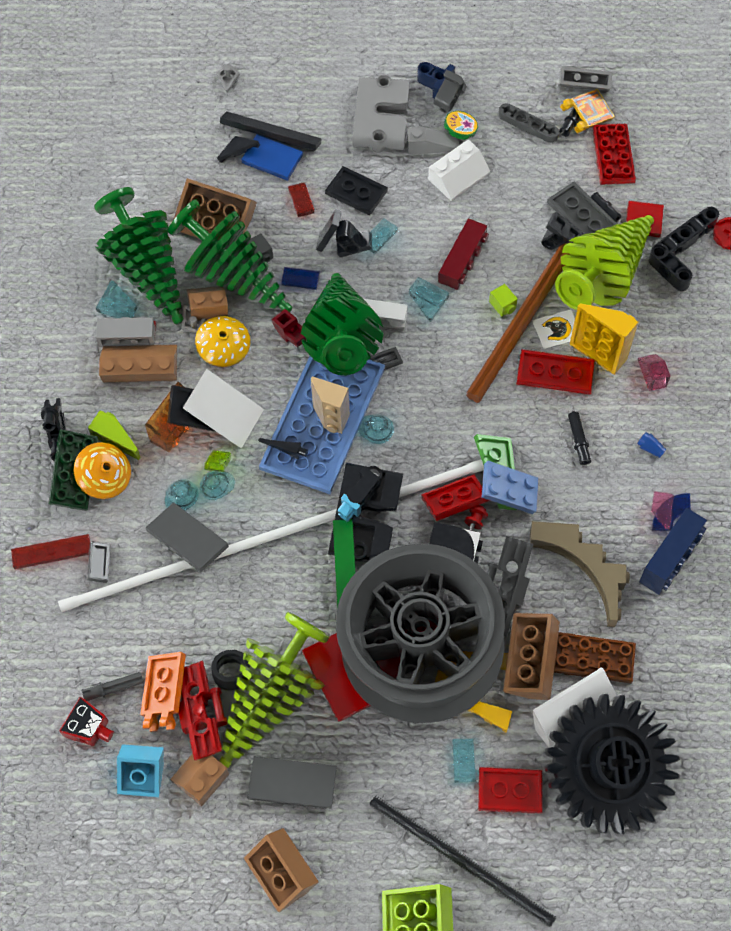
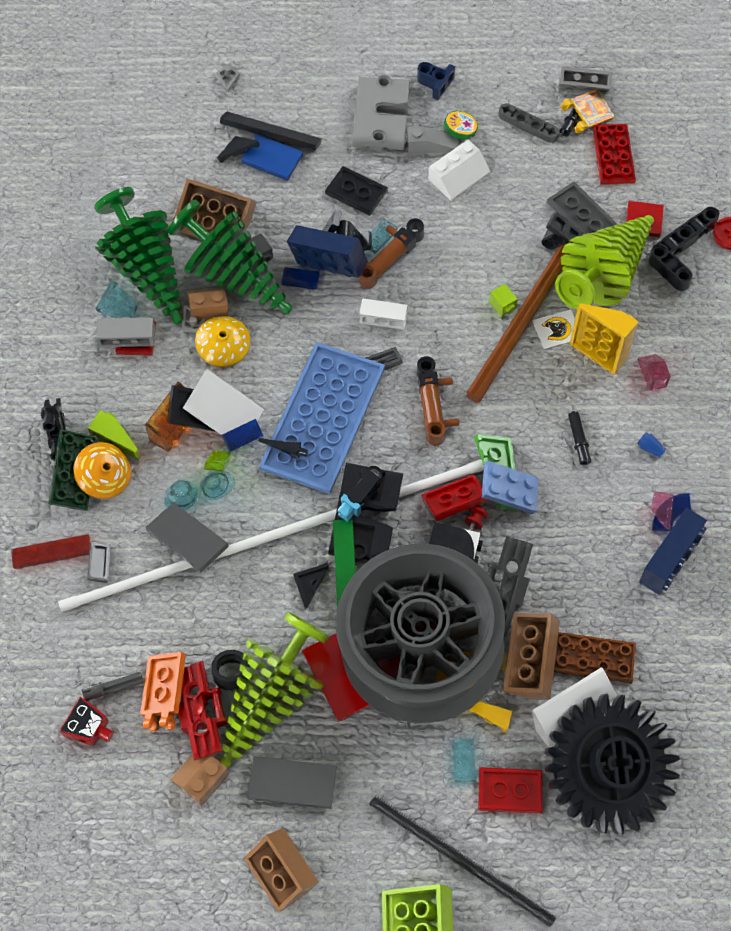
(138, 363): medium nougat slope -> none
(140, 770): medium azure slope -> none
(242, 435): none -> clear blue tile
(288, 327): dark red brick -> none
(301, 199): clear red tile -> none
(309, 582): none -> black tile
(327, 251): none -> dark blue brick
(330, 404): tan slope -> none
(341, 329): green plant -> none
(376, 429): clear light blue piece -> none
(403, 242): none -> dark orange piece
(428, 297): clear light blue wing -> none
(431, 404): none -> dark orange piece
(449, 90): dark grey tile -> none
(462, 254): dark red brick -> none
(555, 371): red tile -> none
(591, 558): dark tan arch -> none
(606, 206): black pin -> none

